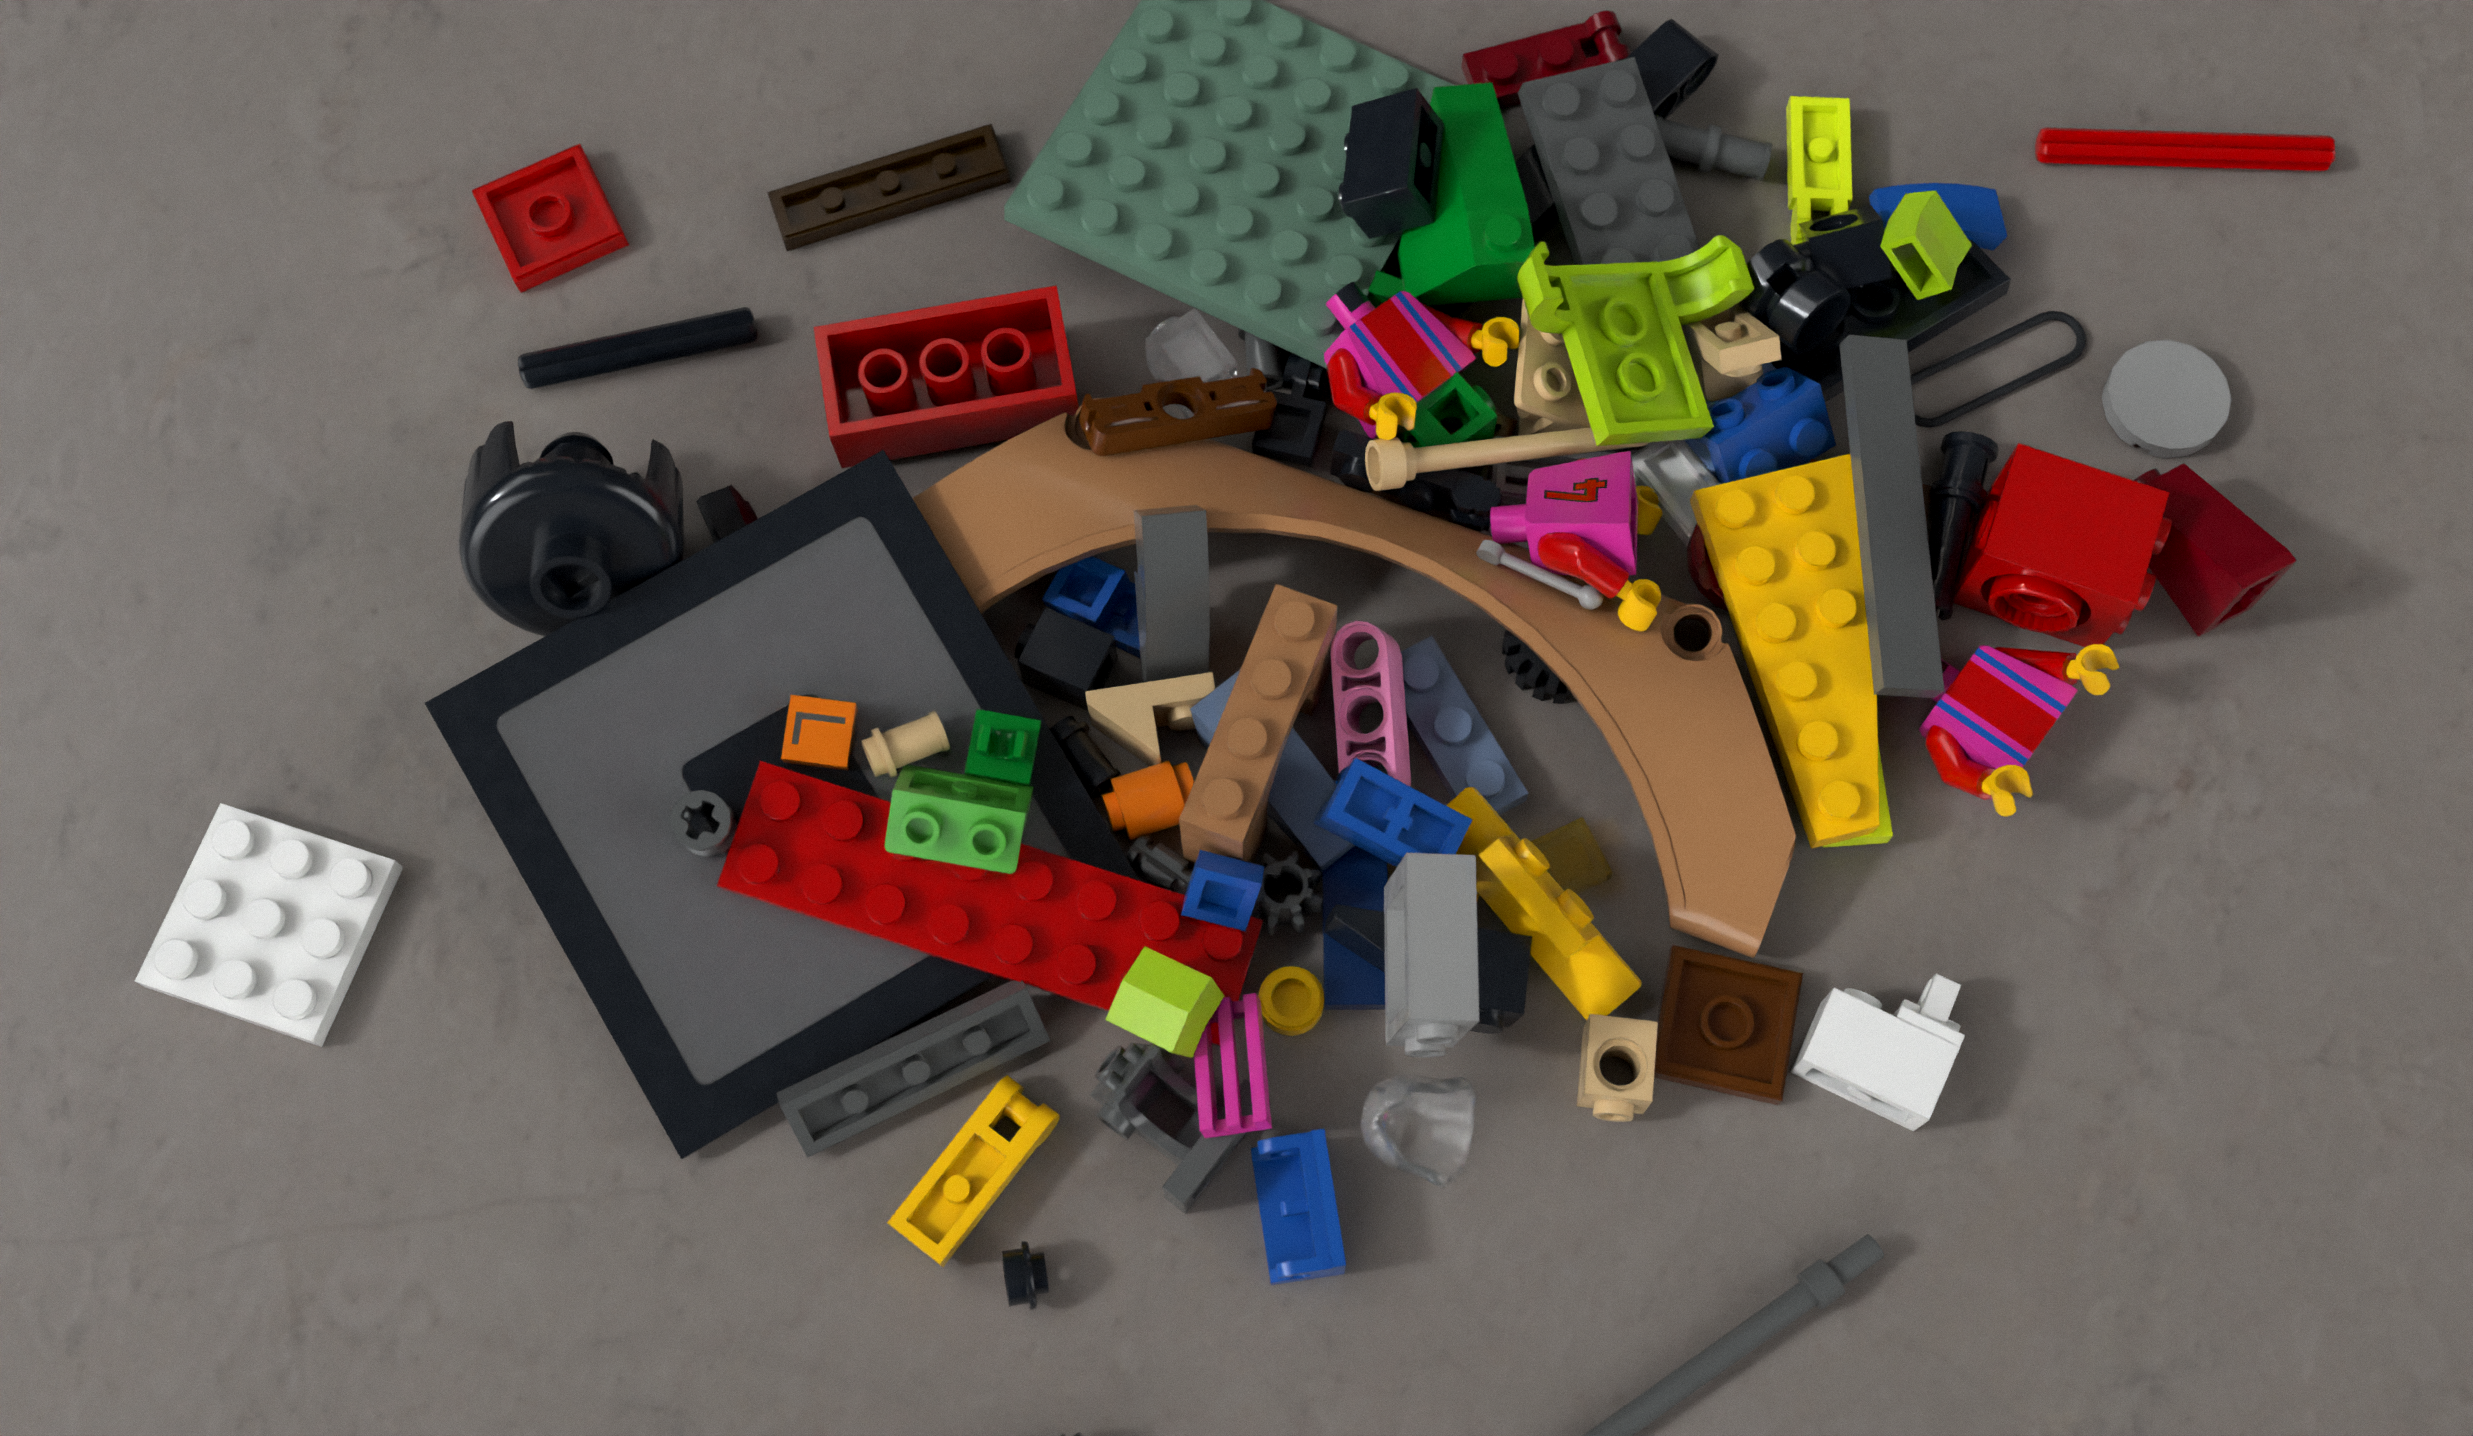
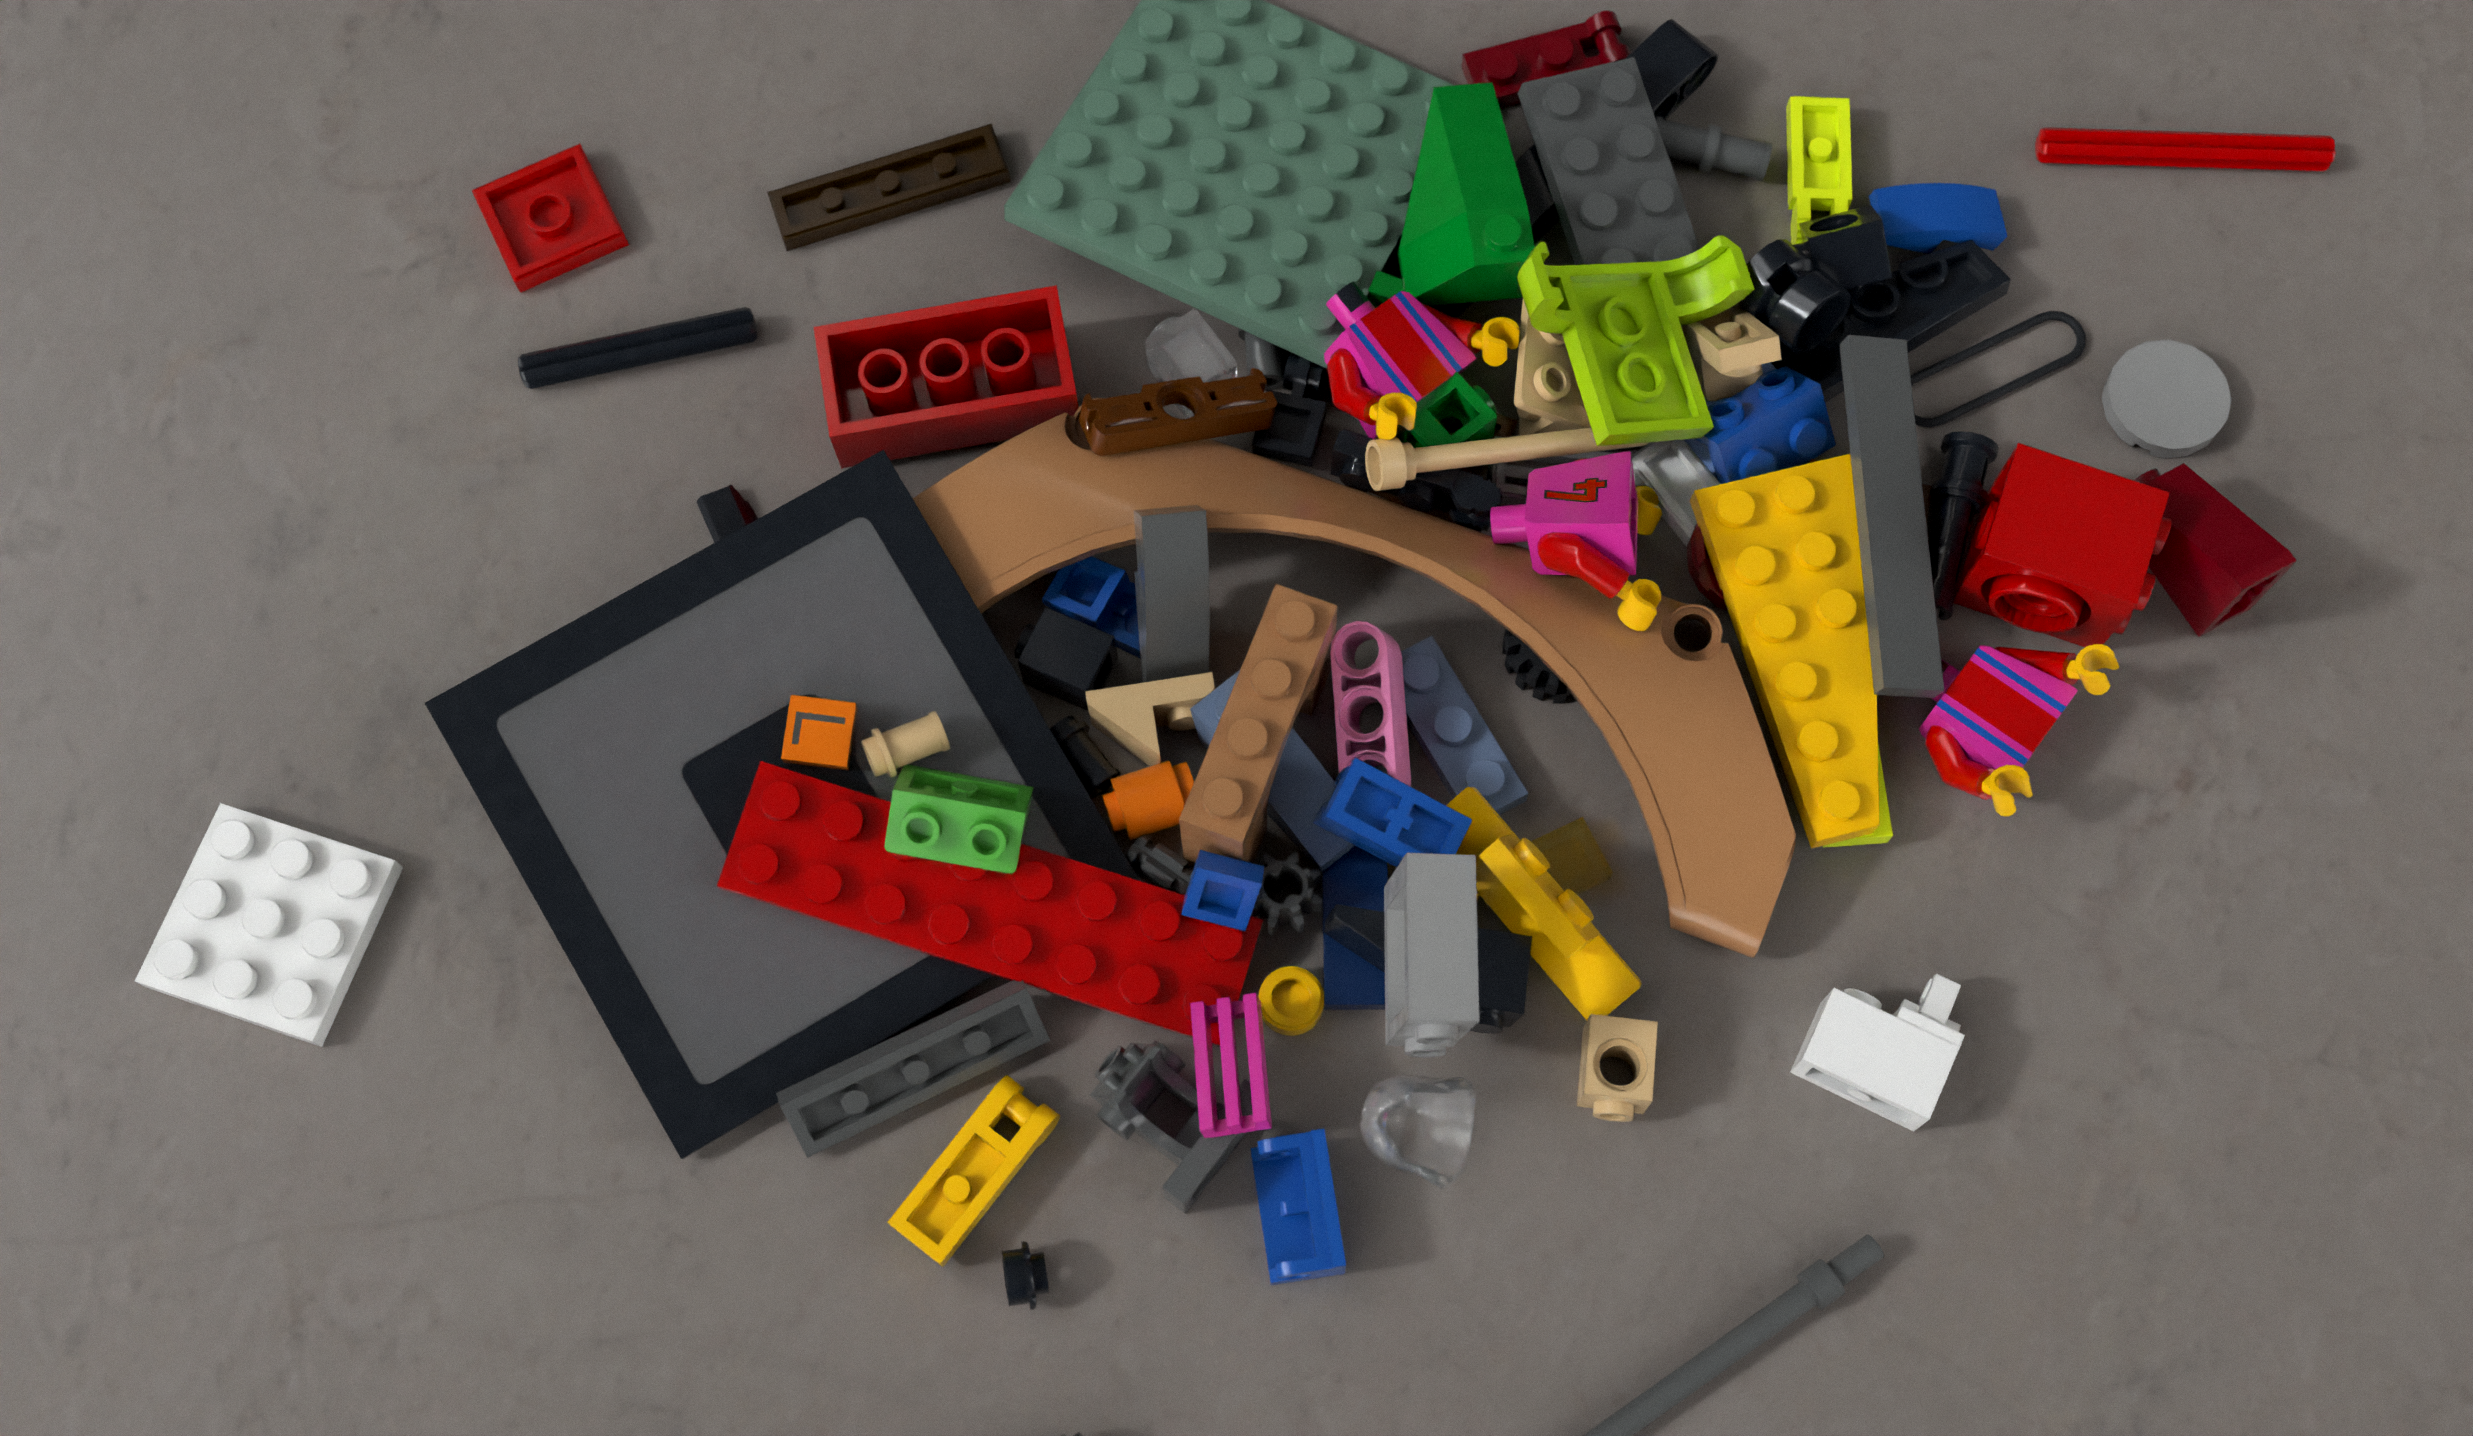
(565, 530): black piece -> none
(701, 804): dark grey bush -> none
(1003, 747): green tile -> none
(1165, 1002): lime piece -> none
(1392, 164): black brick -> none
(1494, 553): light grey hinge -> none
(1726, 1024): reddish brown tile -> none
(1925, 243): lime piece -> none

